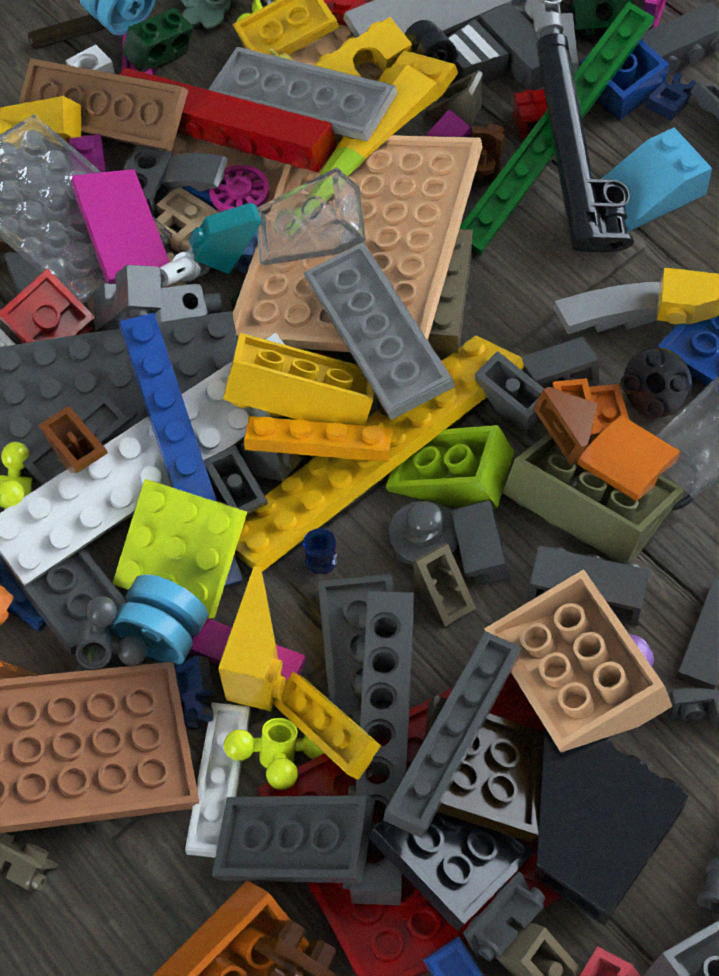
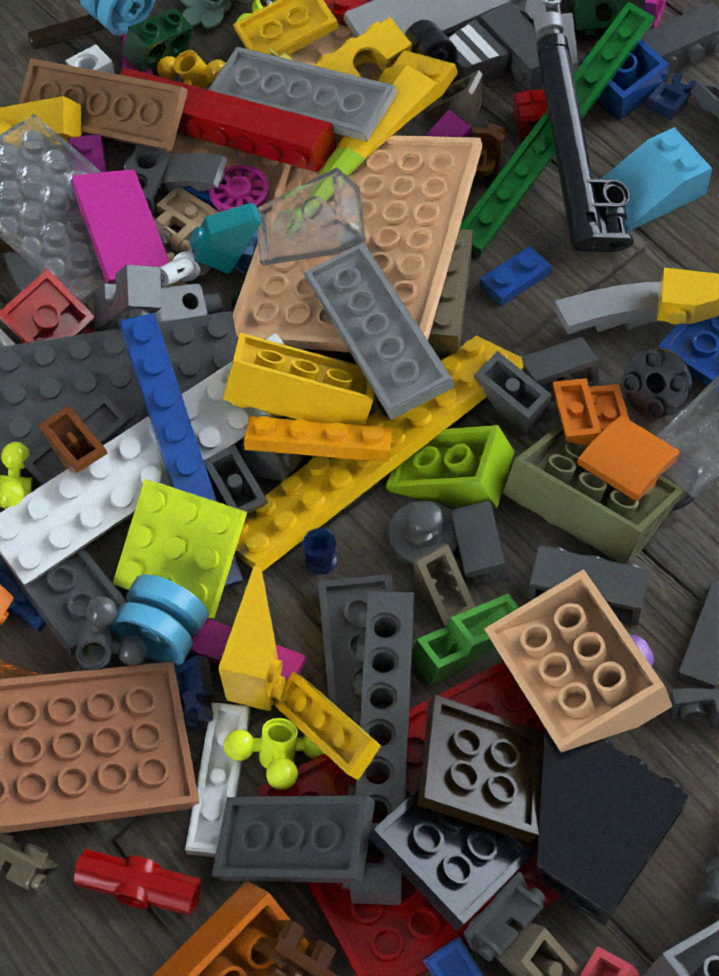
(137, 882): none -> red piece
(190, 69): none -> yellow piece
(452, 735): dark grey plate -> none
(459, 642): none -> bright green slope
(515, 276): none -> blue plate
(567, 420): dark orange slope -> none

